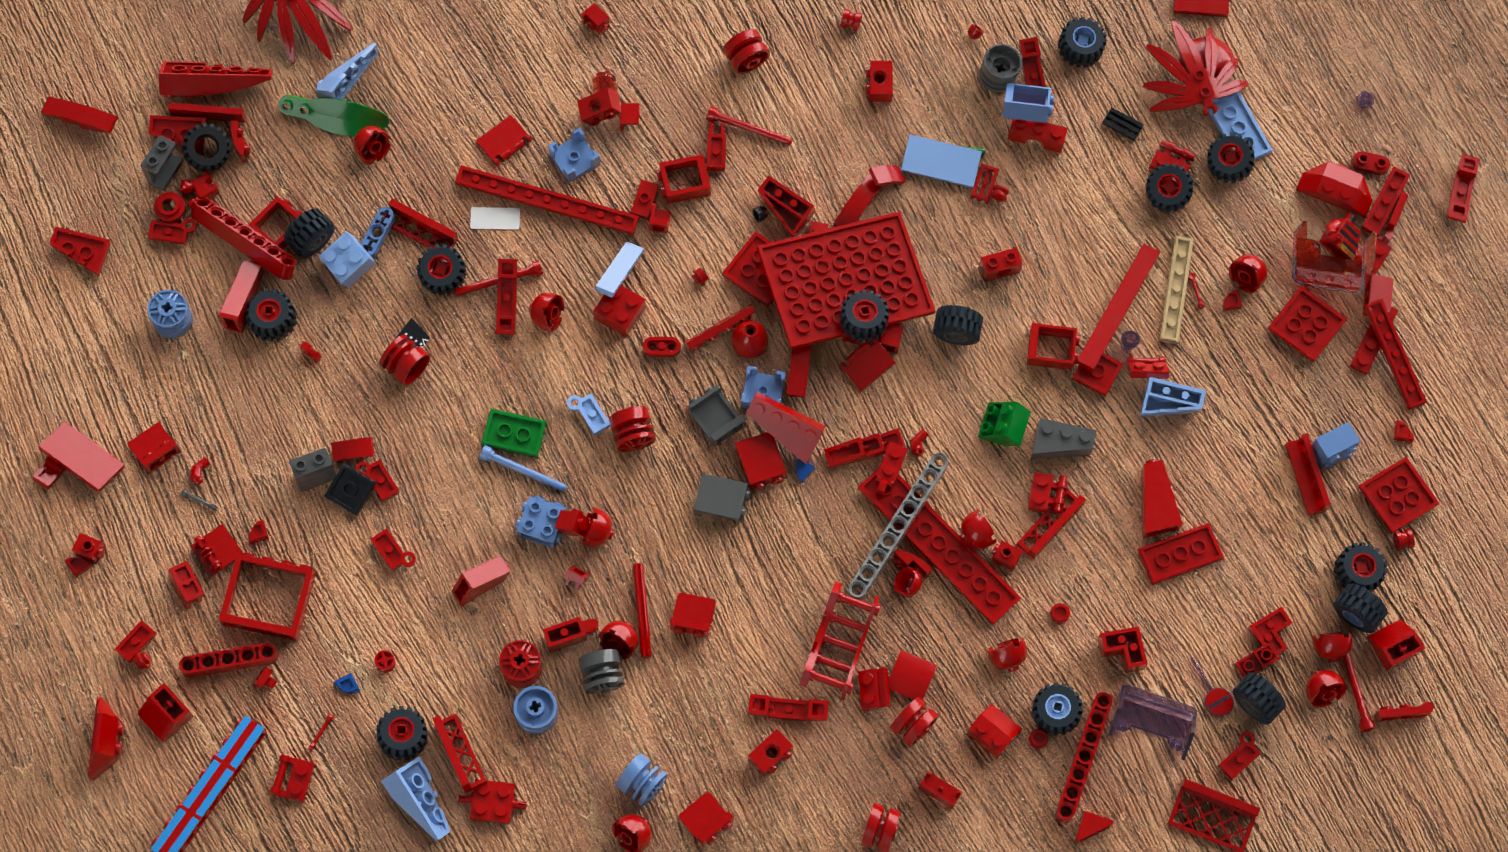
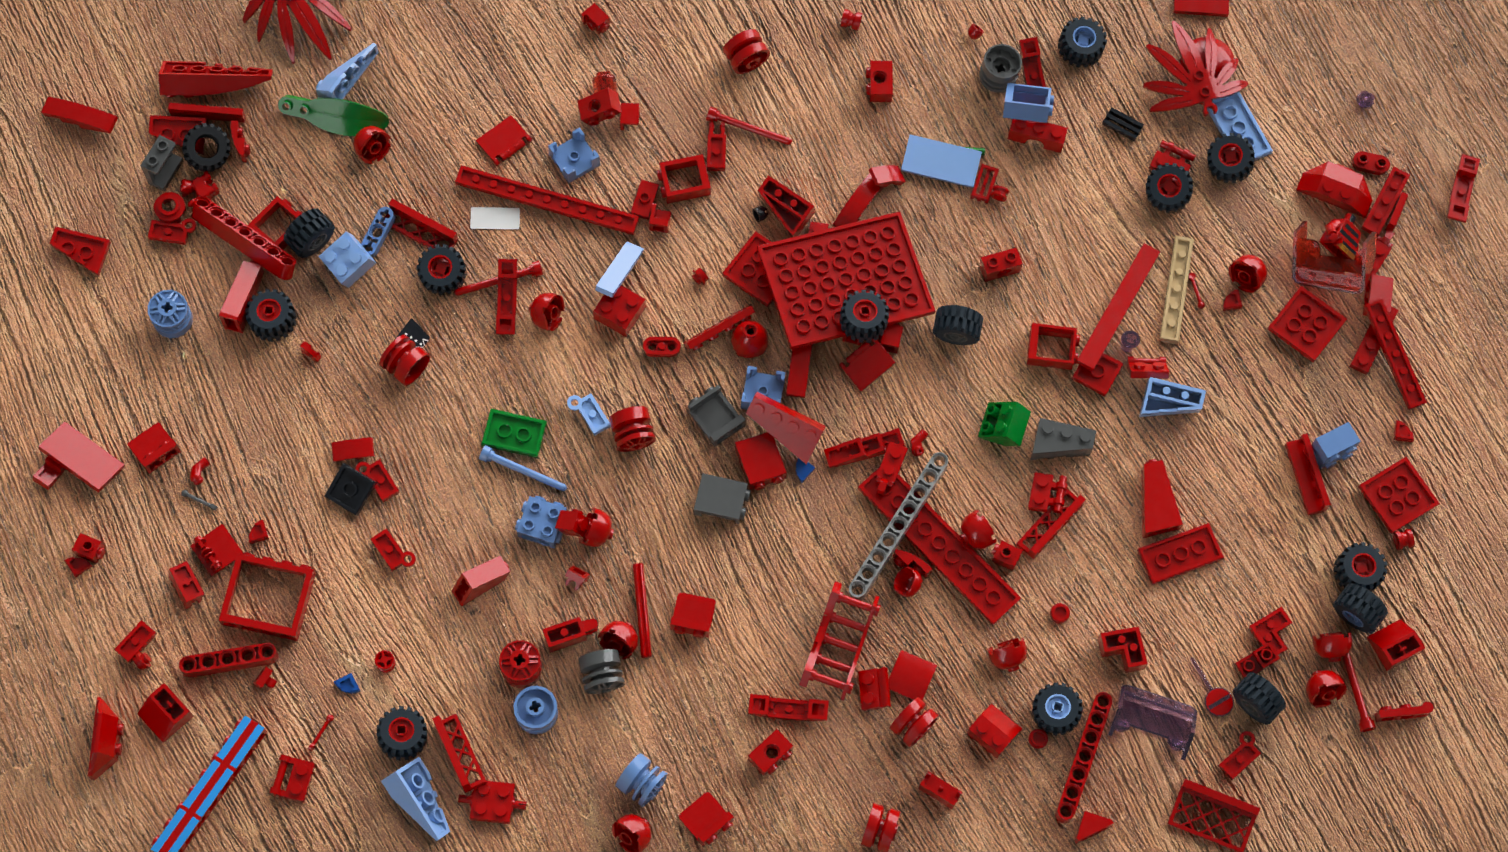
(312, 469): dark grey panel -> none

